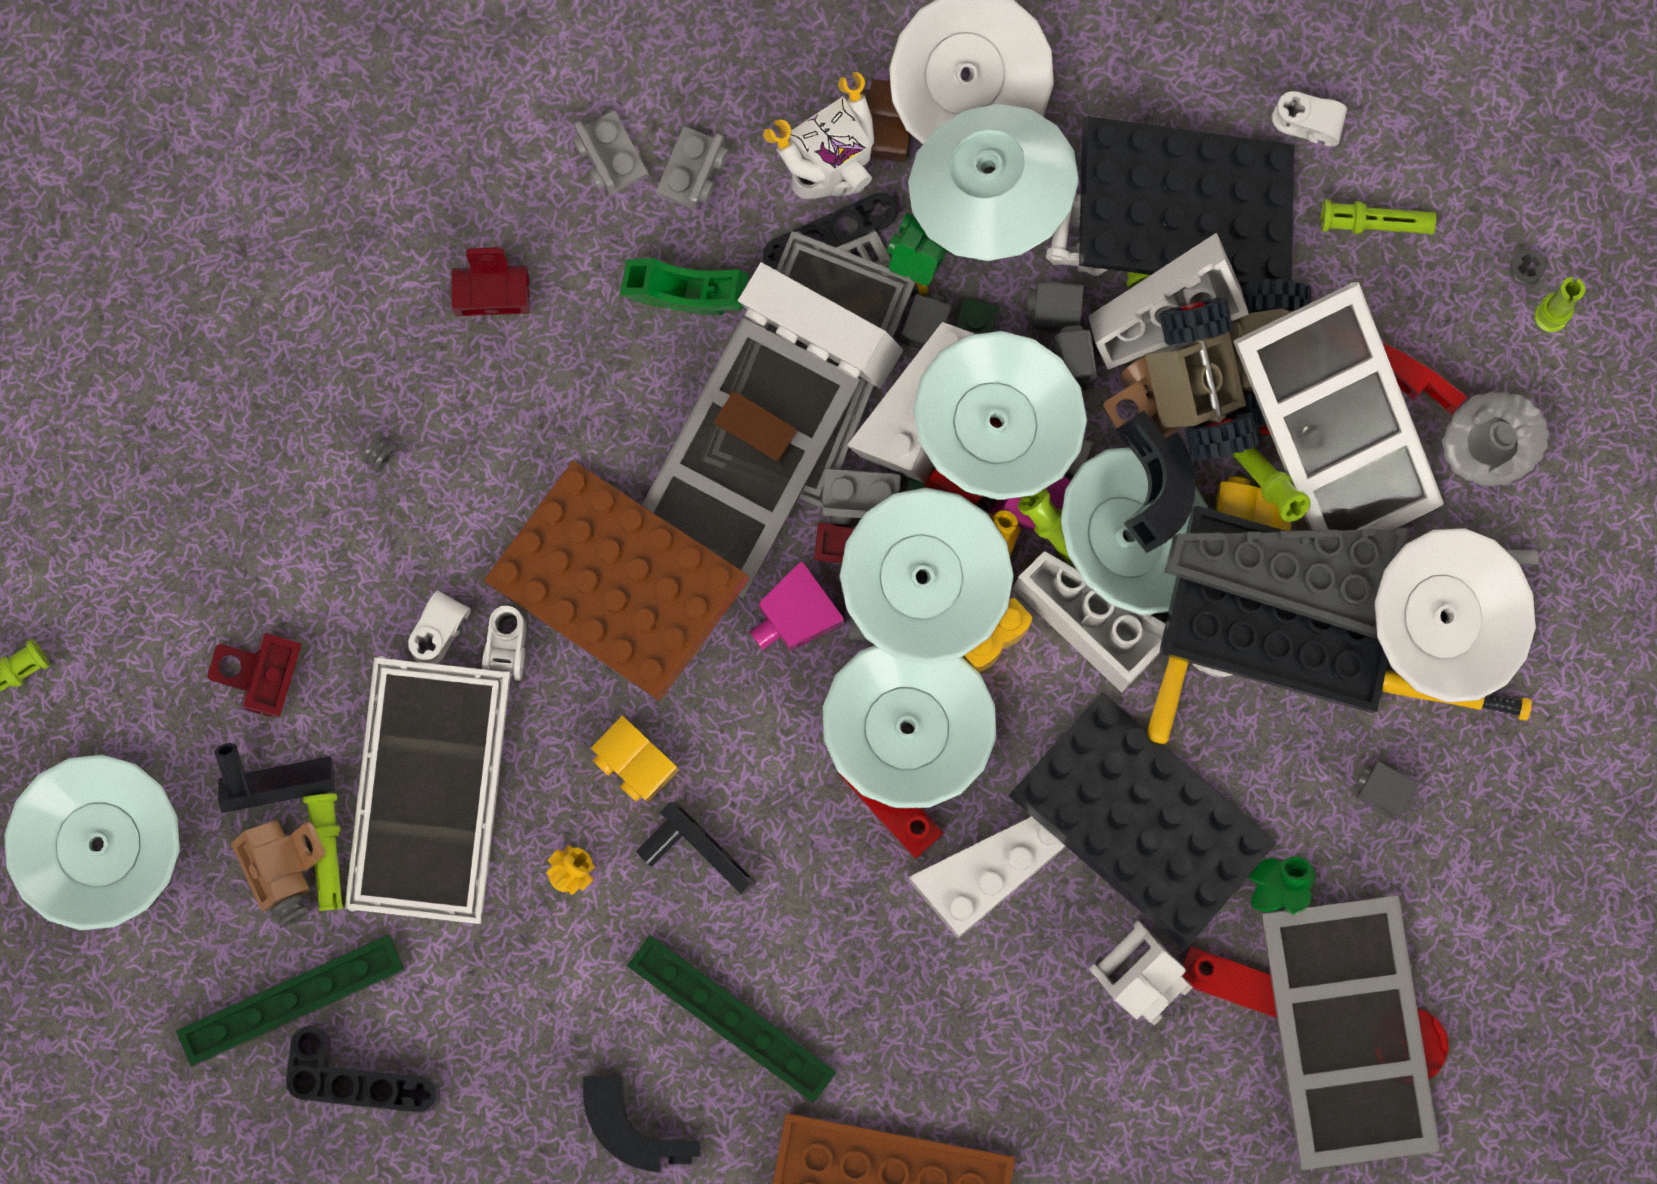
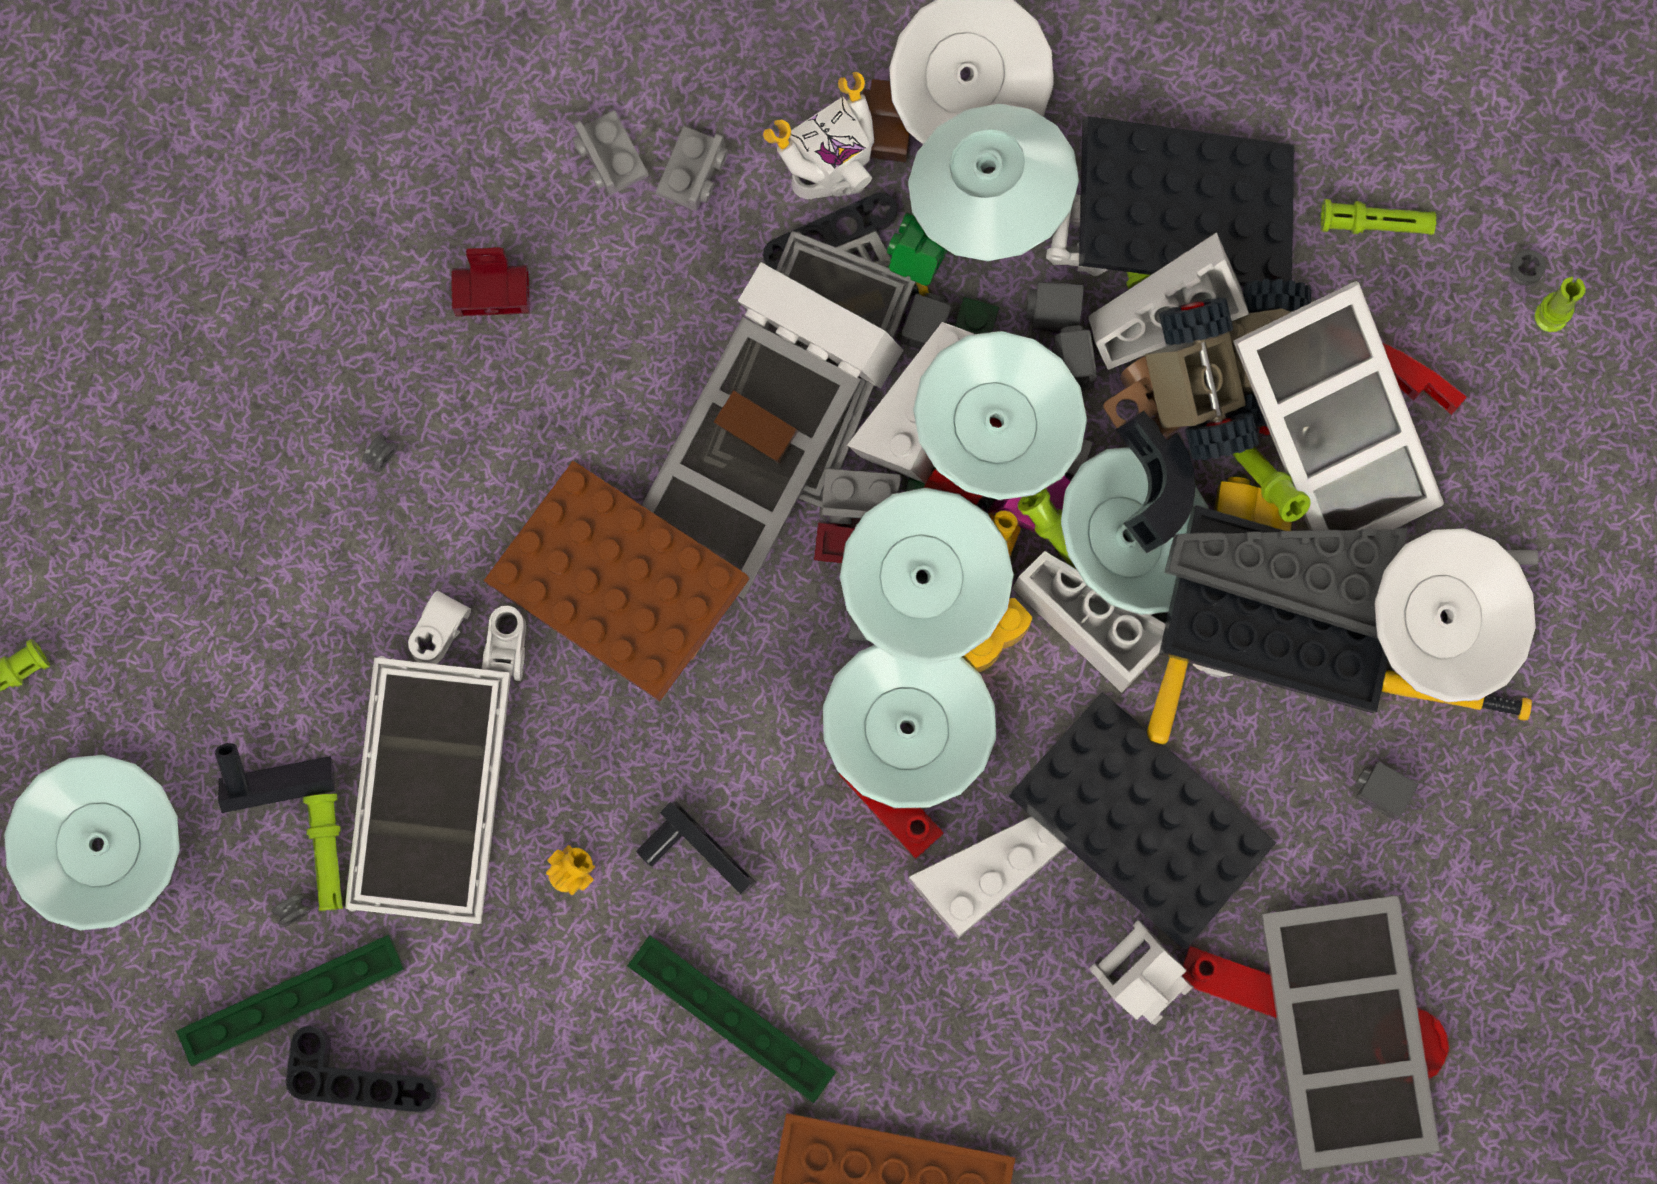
(262, 675): dark red piece -> none
(277, 861): medium nougat piece -> none
(608, 1120): black arch -> none
(634, 760): yellow brick -> none
(682, 288): green arch -> none
(796, 611): dark pink torso -> none
(1278, 887): green plate -> none
(1313, 119): white piece -> none
(1495, 438): light grey piece -> none

